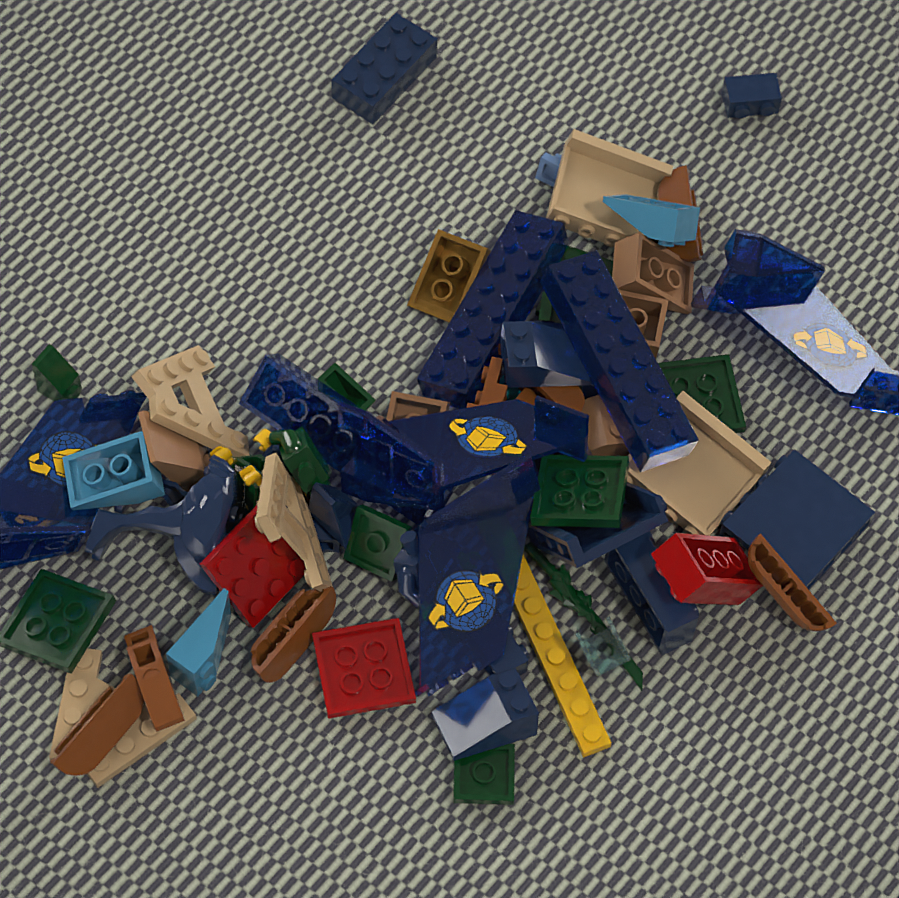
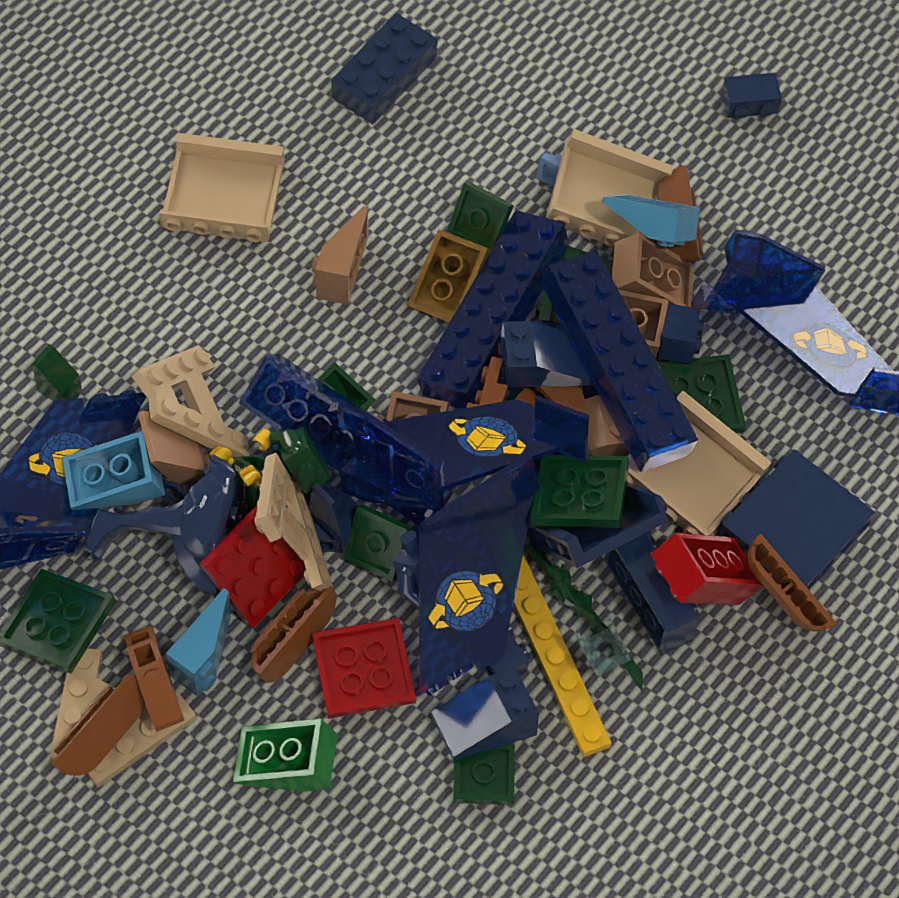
(223, 187): none -> tan panel
(287, 756): none -> green slope
(340, 260): none -> medium nougat slope
(479, 216): none -> dark green tile
(680, 334): none -> dark blue piece

